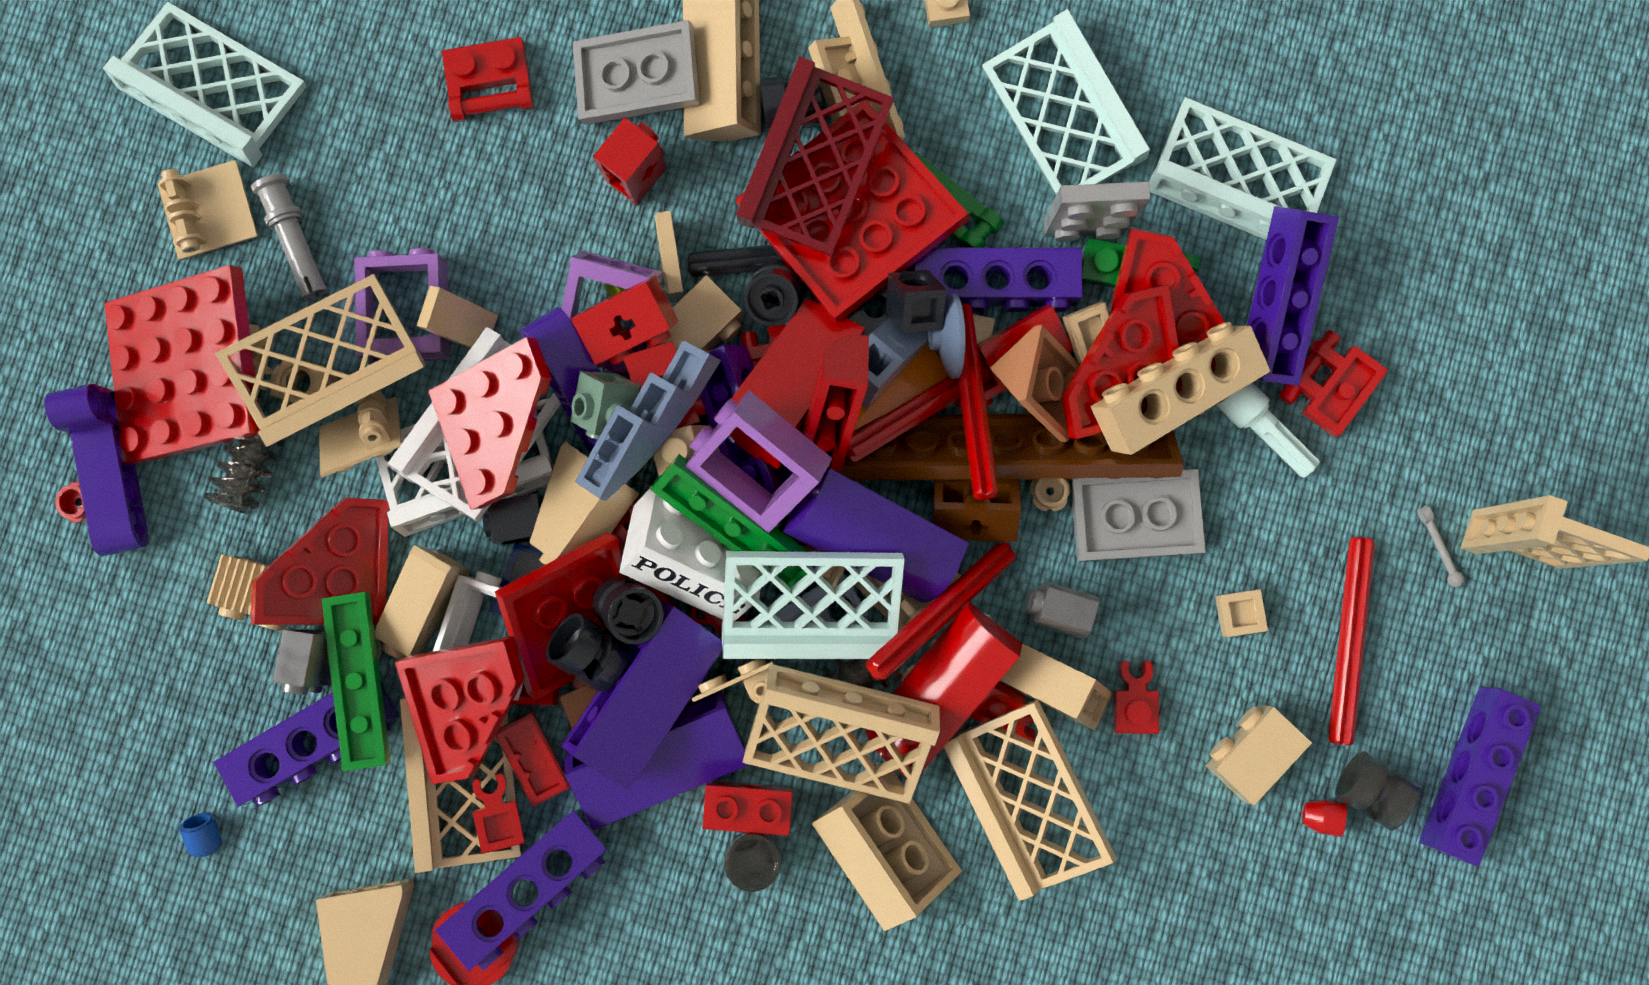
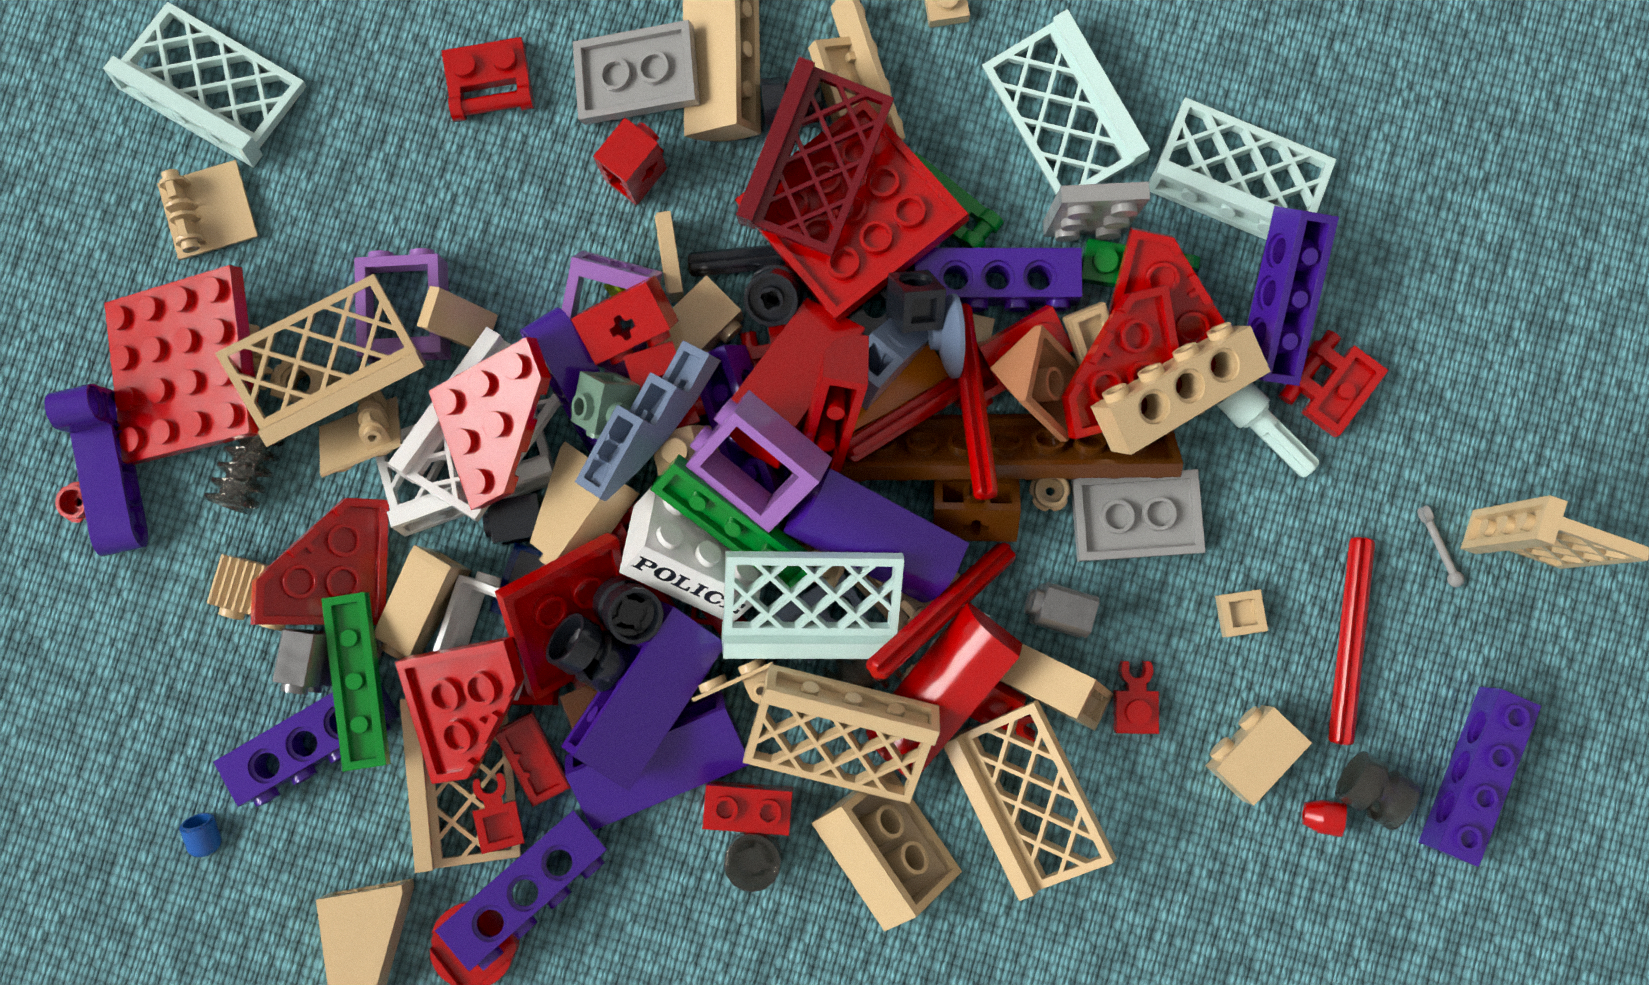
(285, 220): light grey pin -> none

